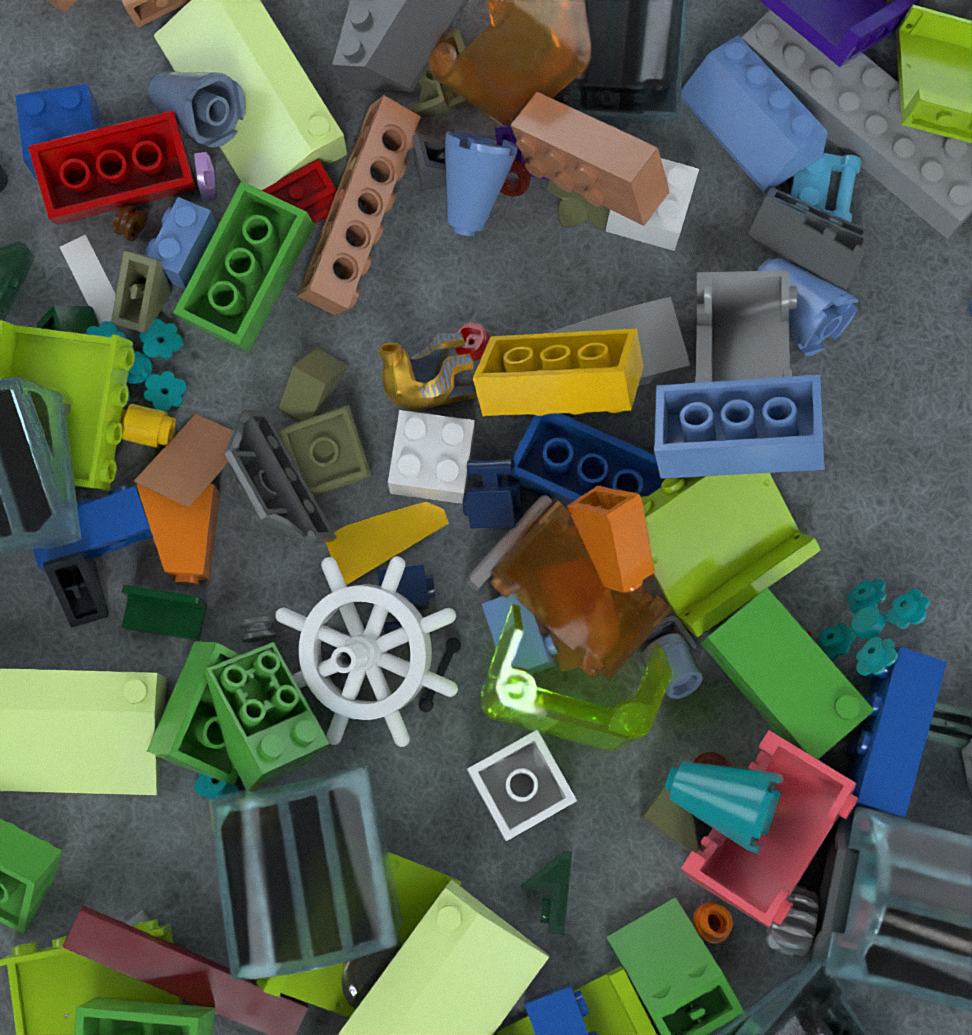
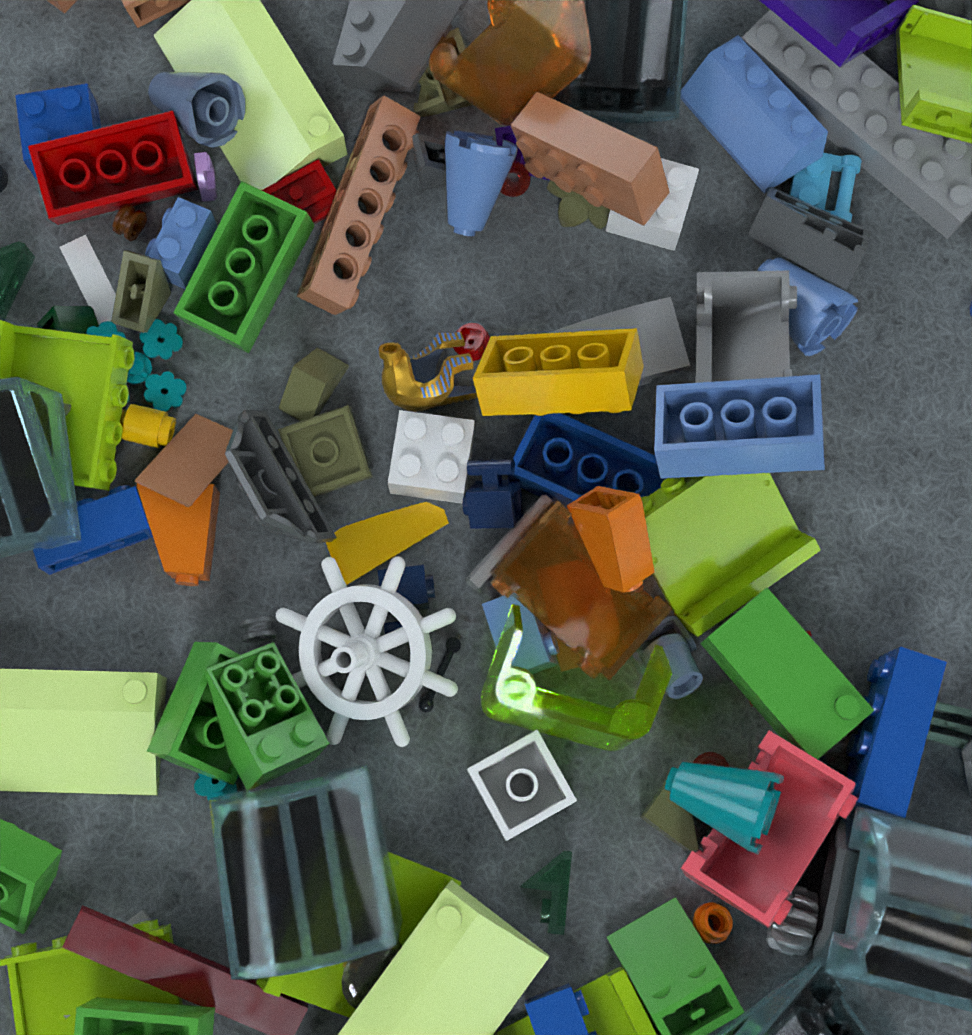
(77, 588): black slope -> none
(163, 613): dark green panel -> none
(870, 622): teal plant -> none

